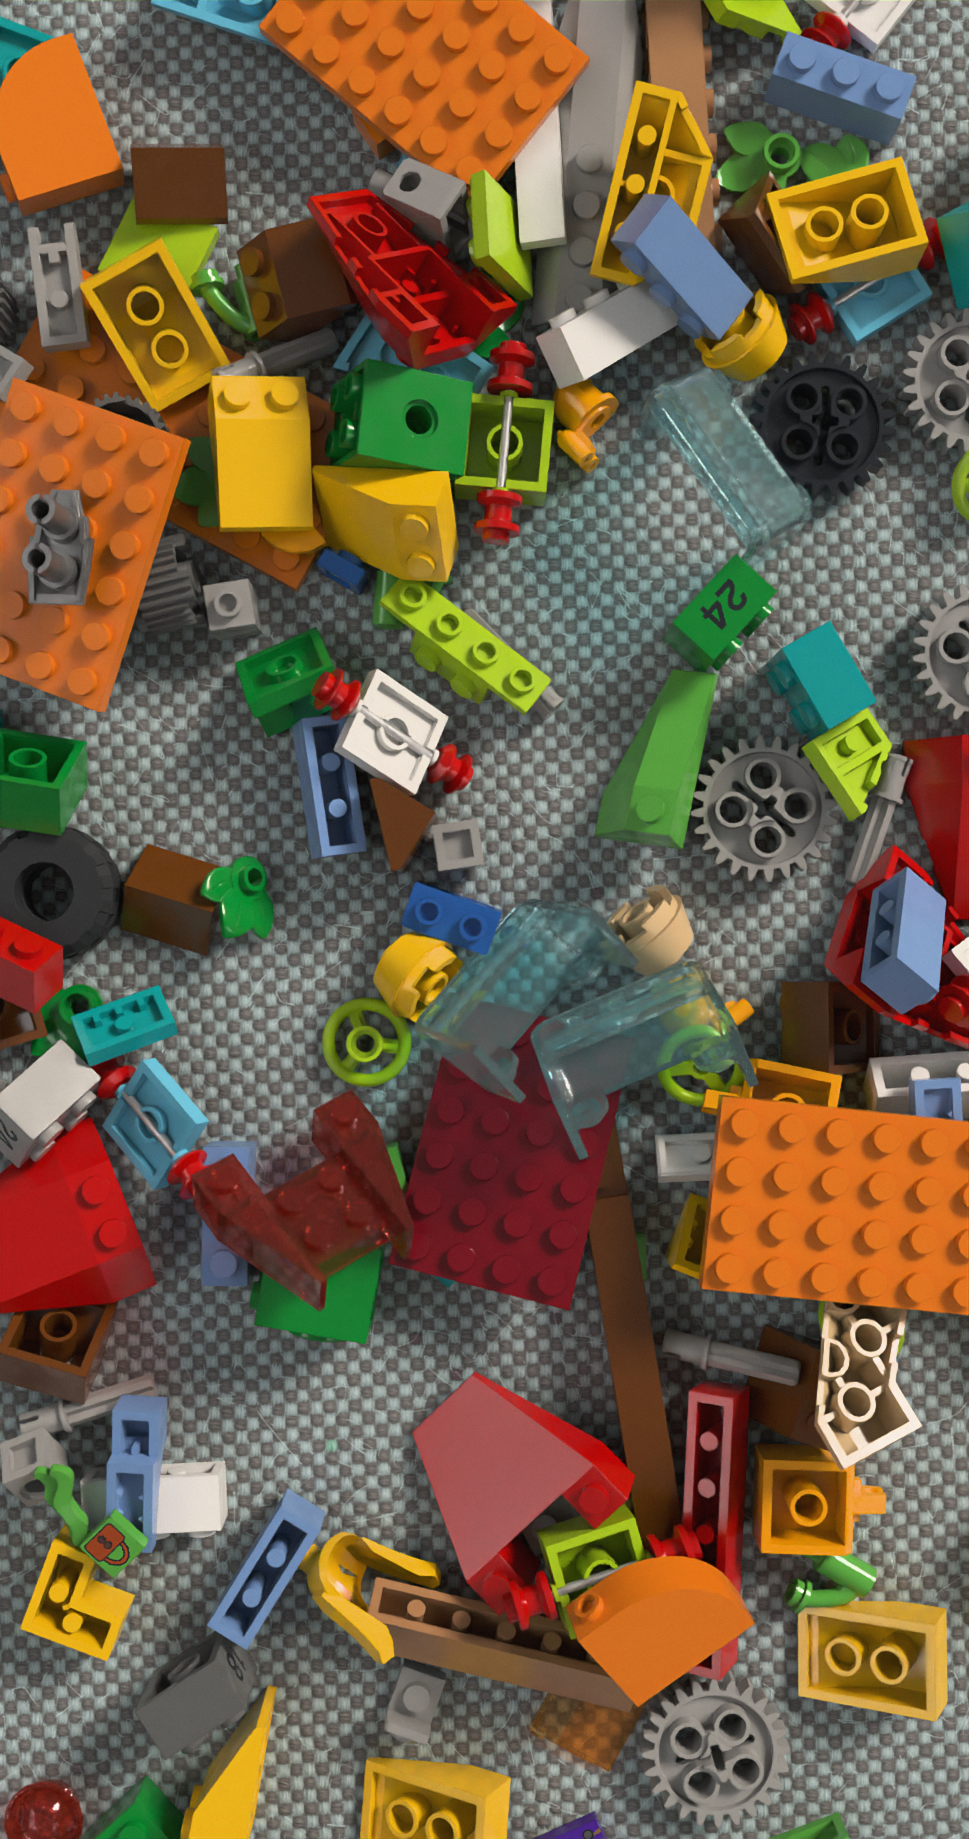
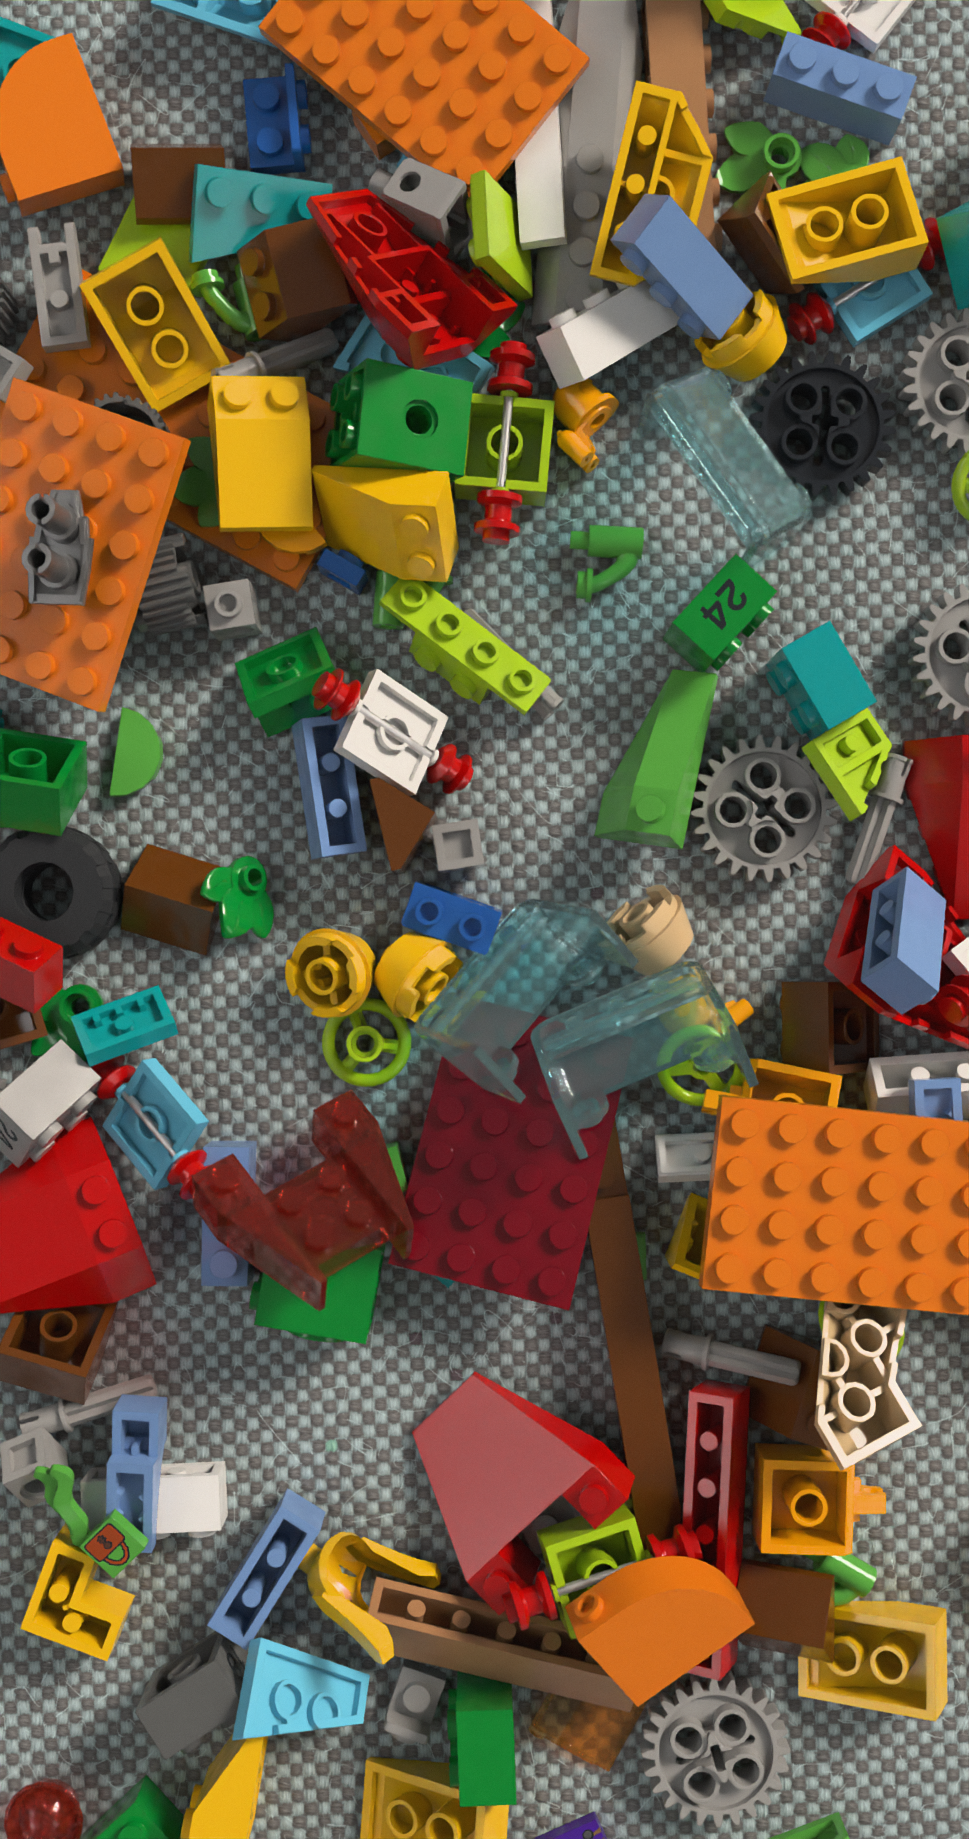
(136, 756): none -> bright green tile
(239, 204): none -> teal wing
(274, 123): none -> blue bracket
(296, 1693): none -> medium azure wing
(331, 972): none -> yellow cone
(481, 1741): none -> green brick
(607, 542): none -> bright green plant
(789, 1609): none -> reddish brown slope

